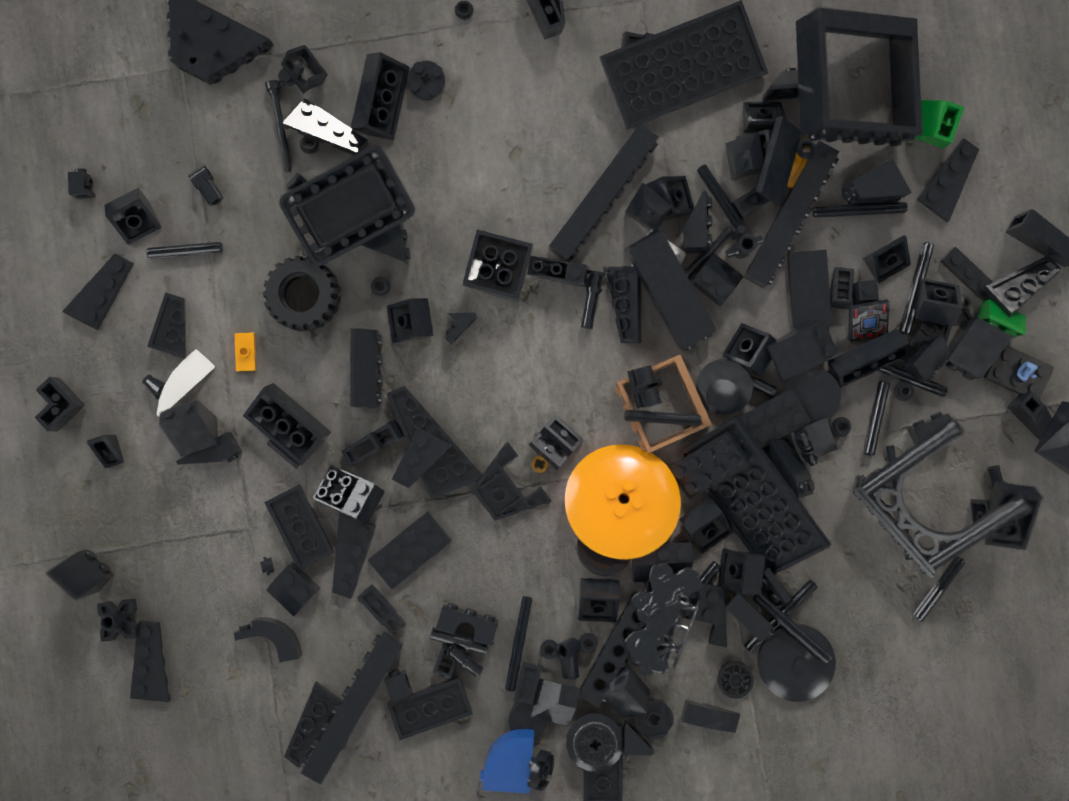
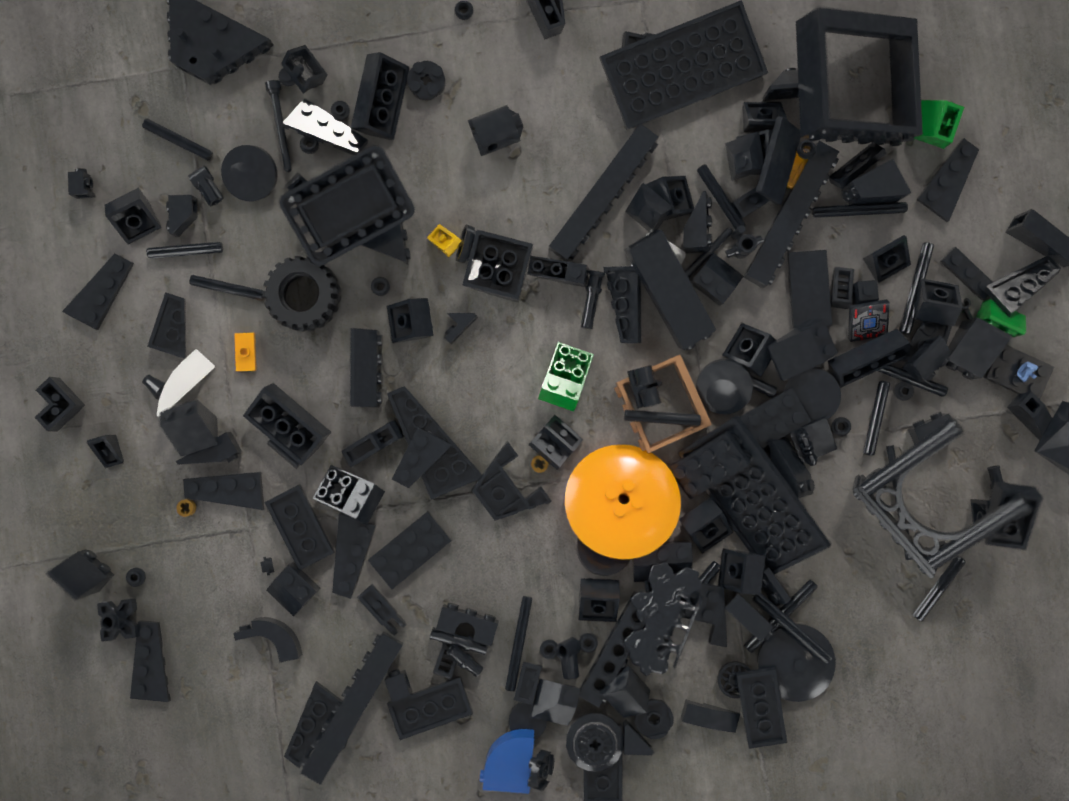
(141, 577): none -> black plate
(177, 139): none -> black axle
(180, 507): none -> pearl gold bush
(182, 213): none -> black slope
(226, 287): none -> black axle
(232, 489): none -> black wing
(249, 173): none -> black piece
(344, 114): none -> black plate
(444, 240): none -> yellow slope
(464, 246): none -> black plate
(496, 129): none -> black cylinder
(565, 376): none -> green slope
(761, 707): none -> black plate
(857, 165): none -> black plate

